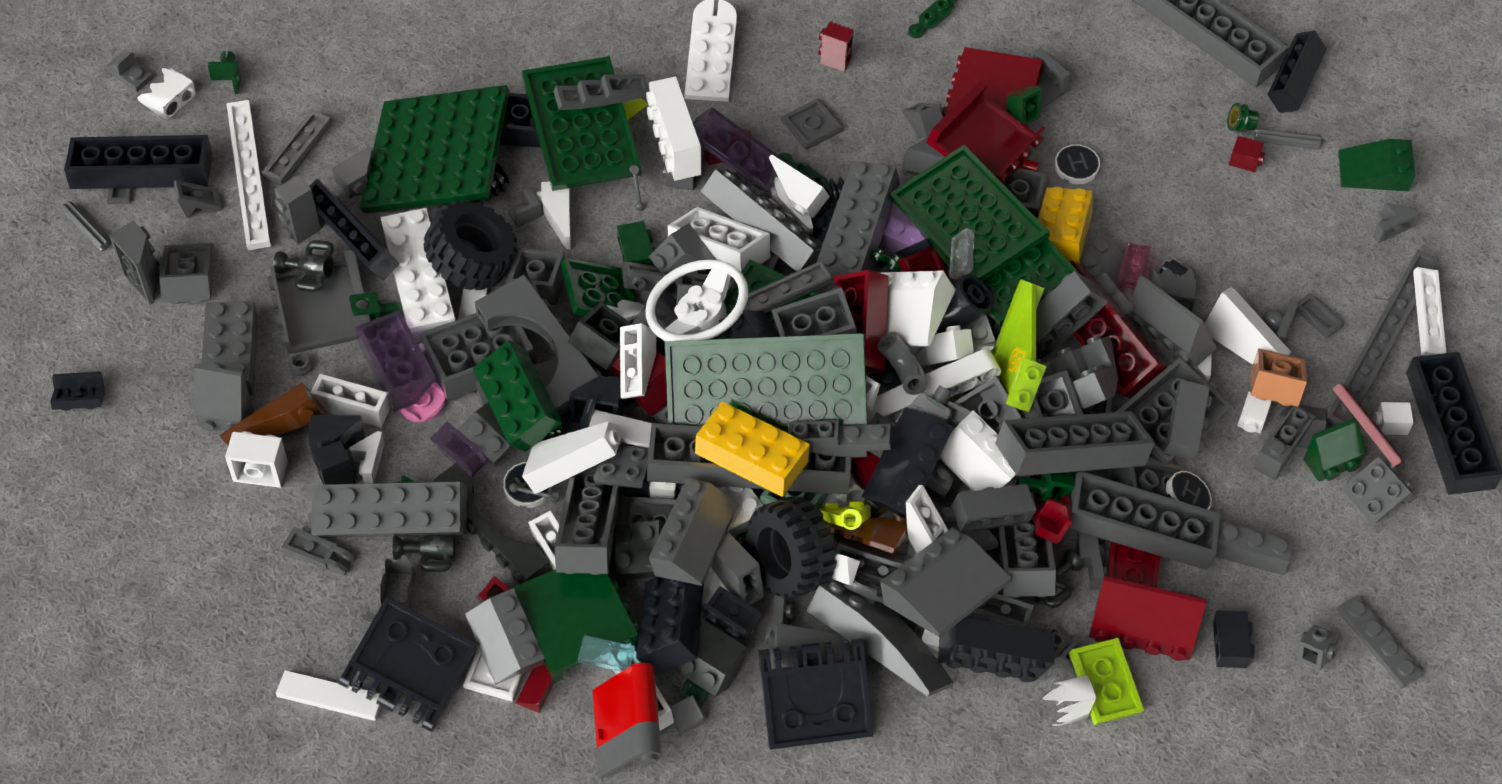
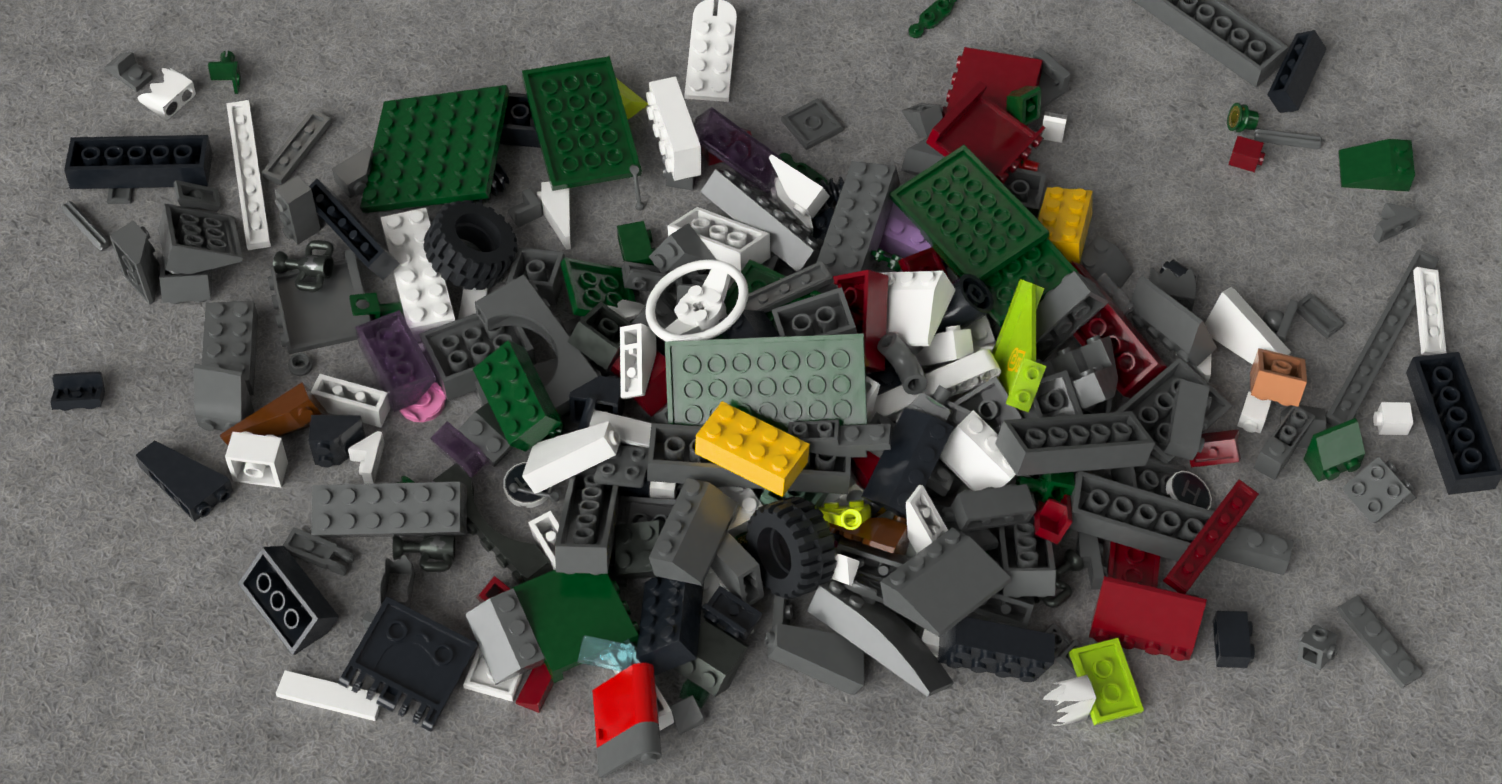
(184, 480): none -> black slope
(197, 240): none -> dark grey slope
(287, 598): none -> black slope
(335, 464): black brick -> none
(602, 92): dark grey slope -> none
(817, 698): black hinge -> none
(836, 46): brick -> none
(915, 248): black bar -> none
(961, 254): clear plate -> none
(1054, 125): none -> white slope
(1077, 164): black tile -> none
(1133, 265): clear pink hinge -> none
(1210, 537): none -> dark red tile
(1218, 449): none -> dark red panel
(1369, 425): tile -> none

